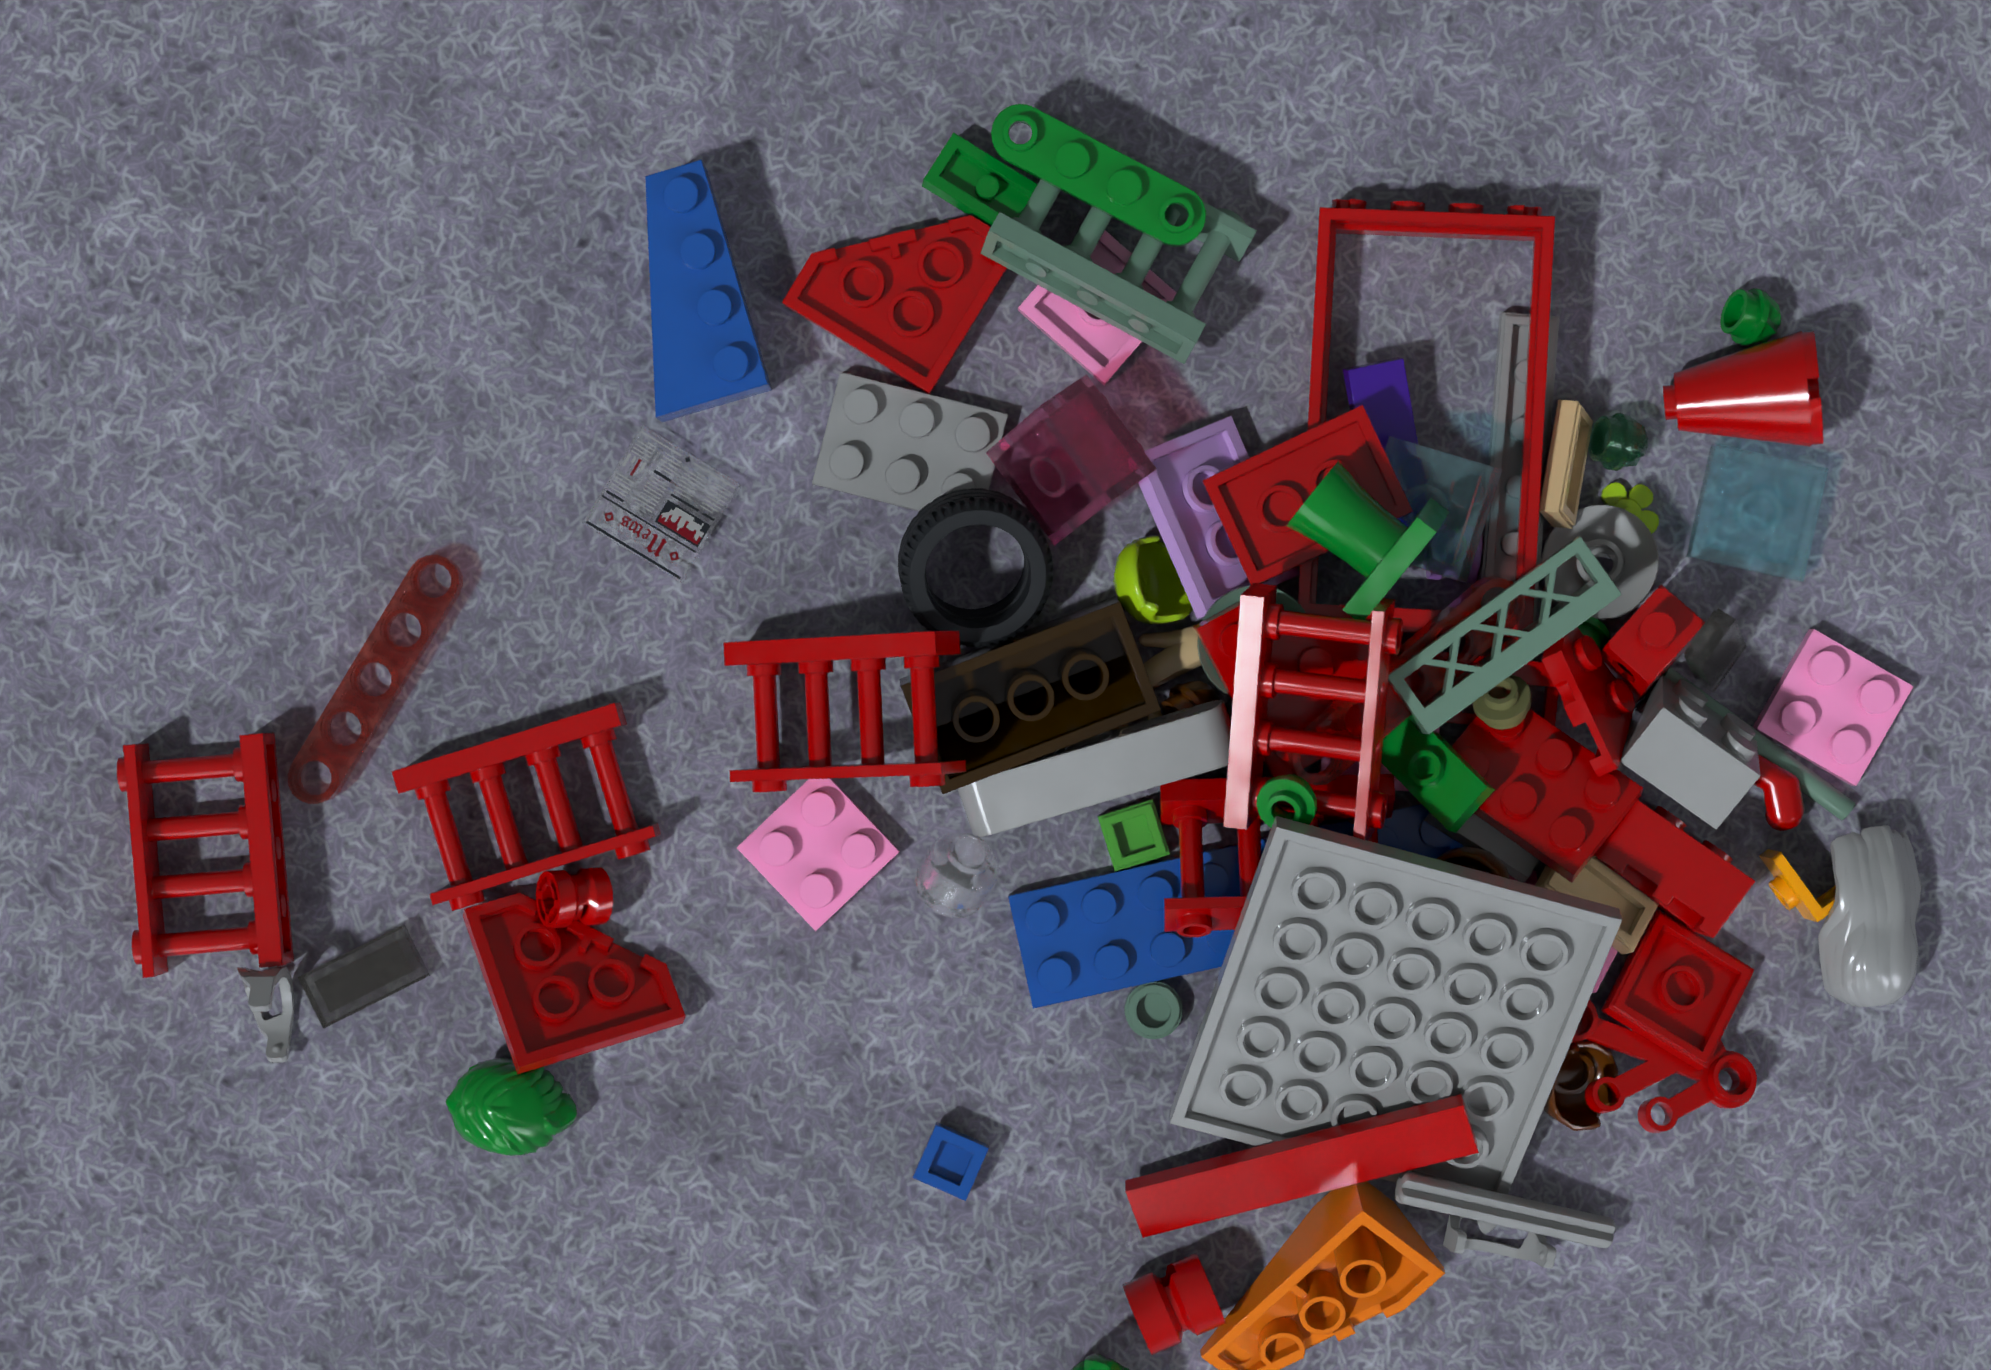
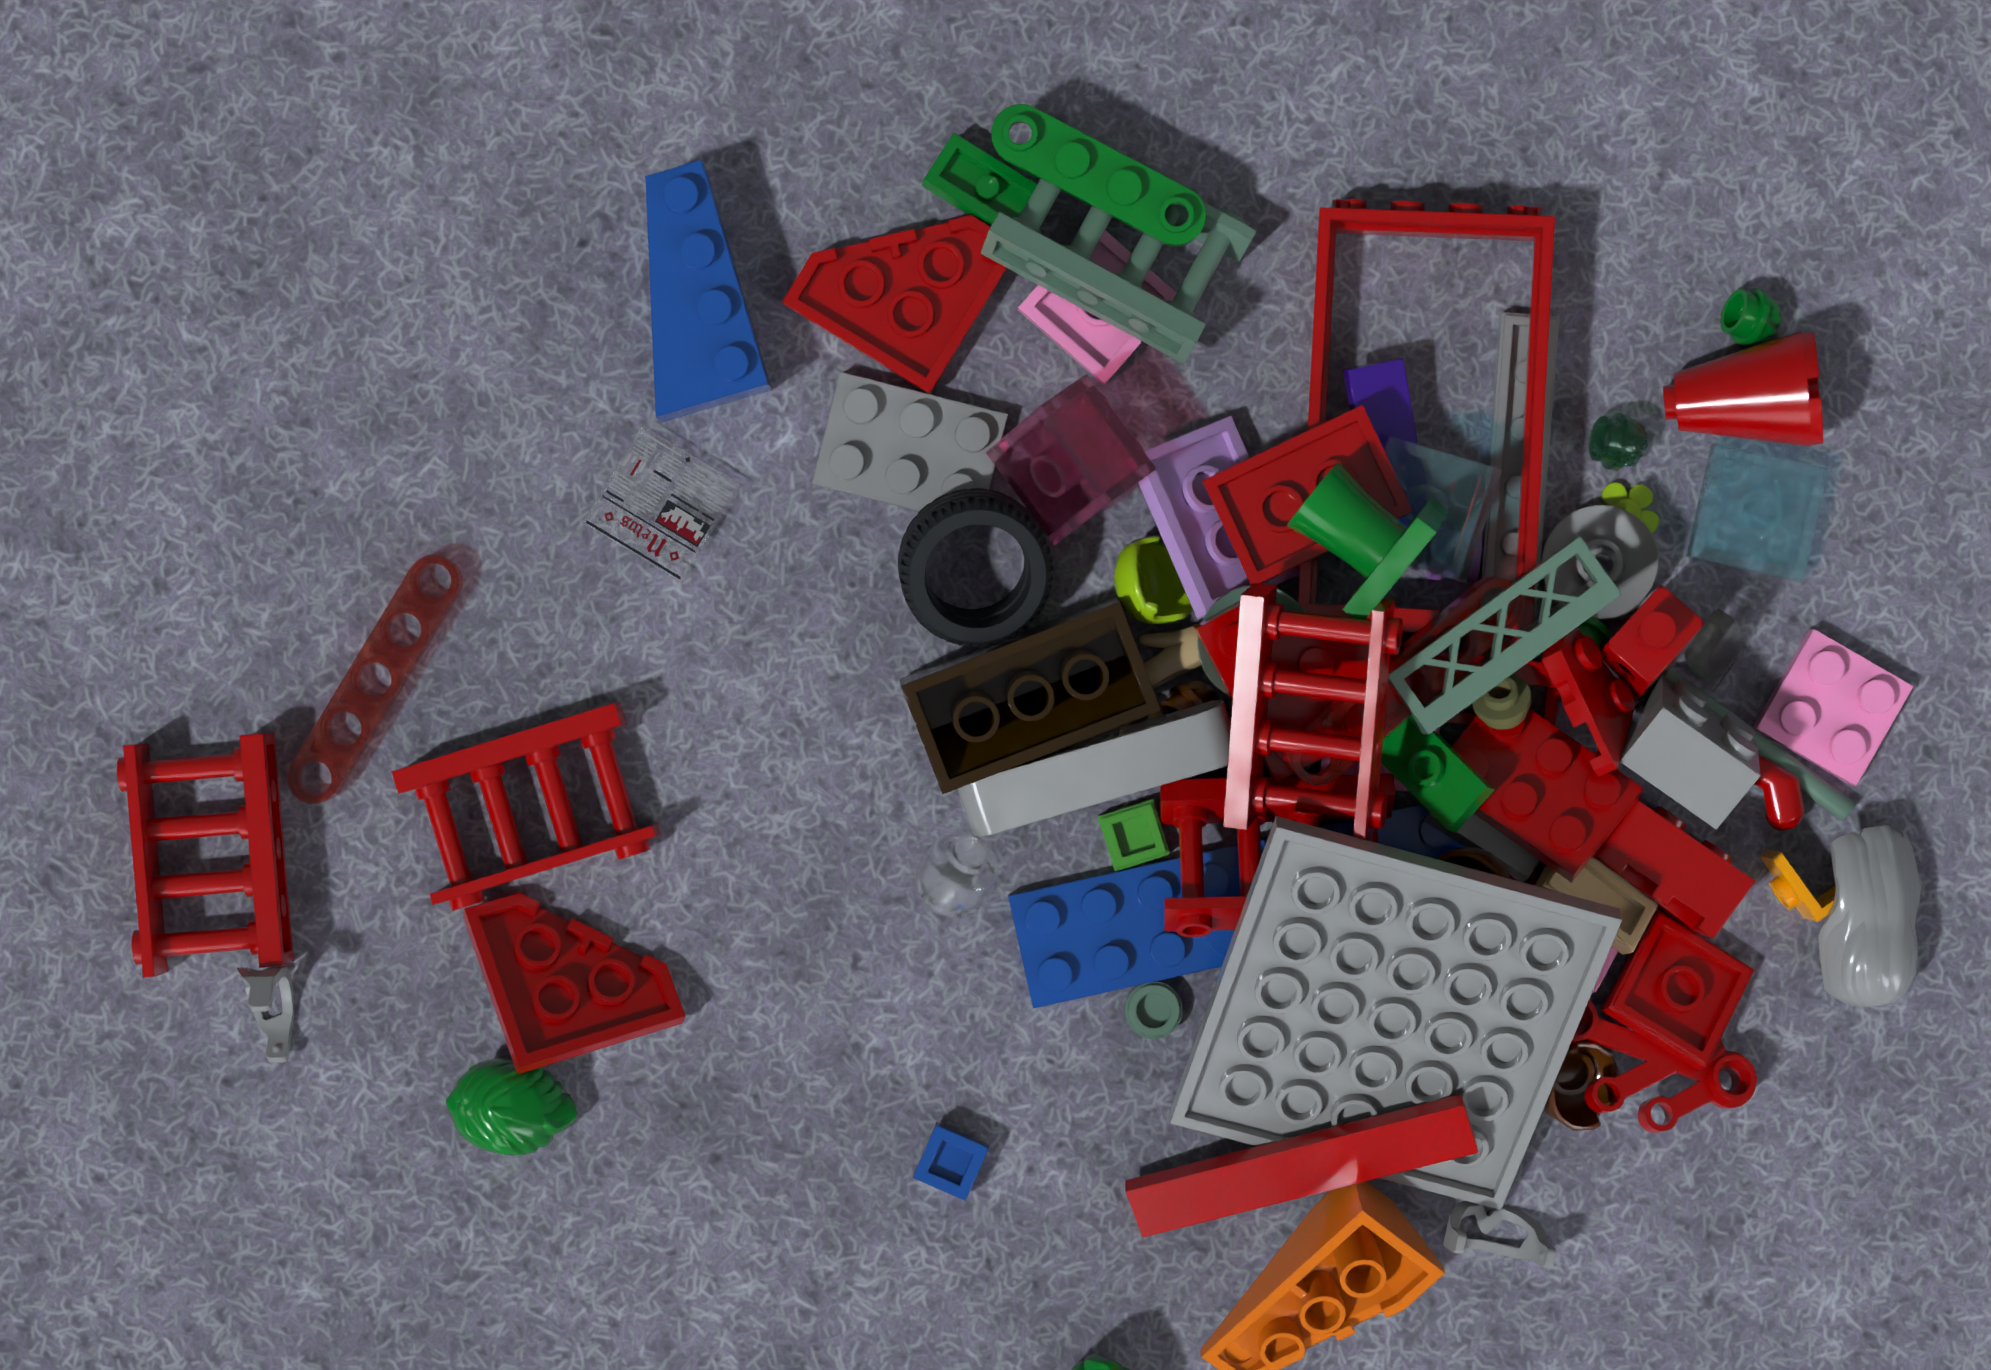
(363, 976): clear smoke tile -> none
(576, 897): red wheel -> none
(818, 850): bright pink plate -> none
(867, 657): red fence -> none
(1173, 1303): red wheel -> none
(1289, 789): green plate -> none
(1504, 1210): light grey axle -> none
(1566, 464): tan tile -> none

